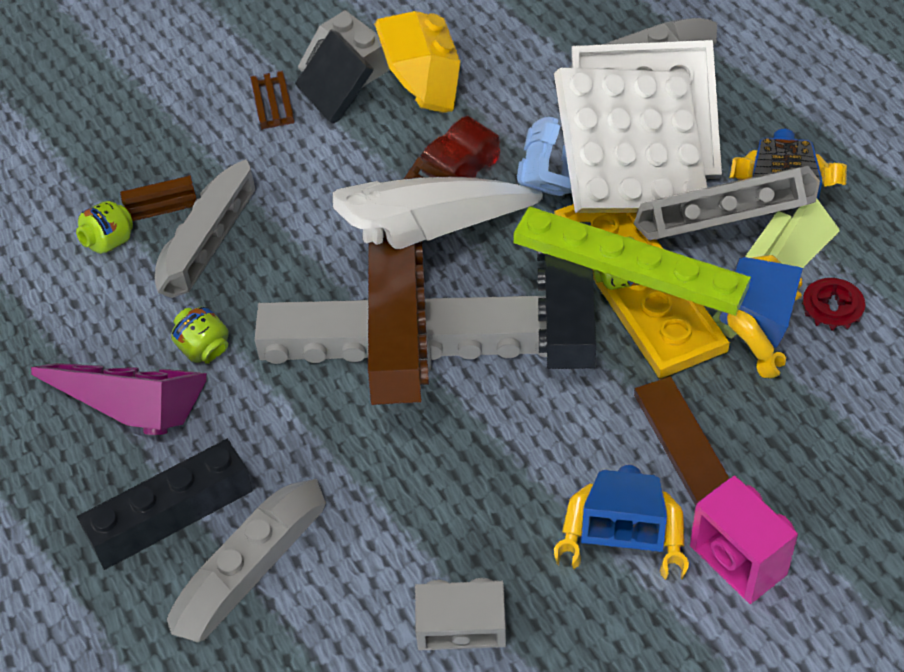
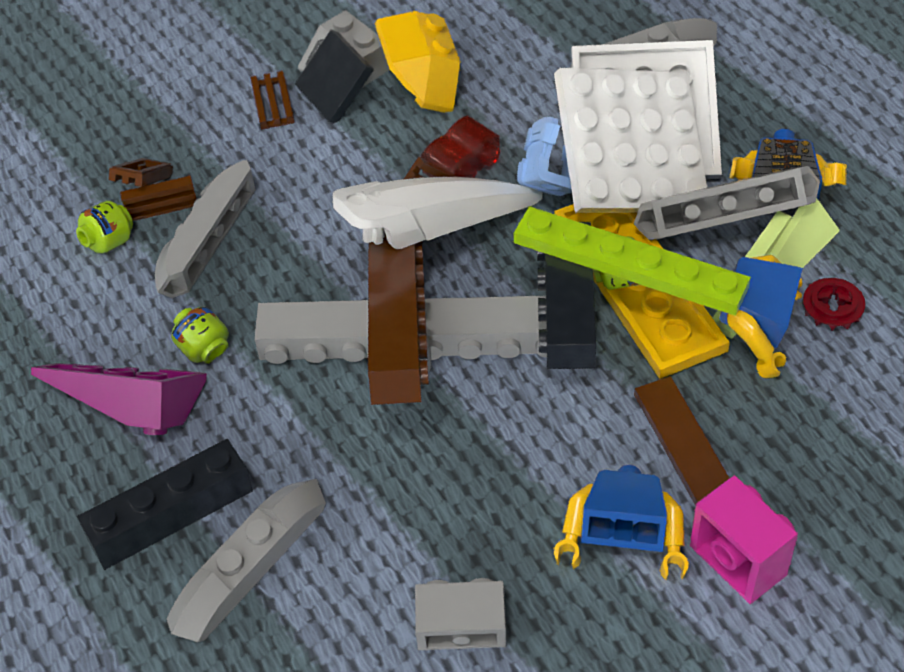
(137, 172): none -> reddish brown tile

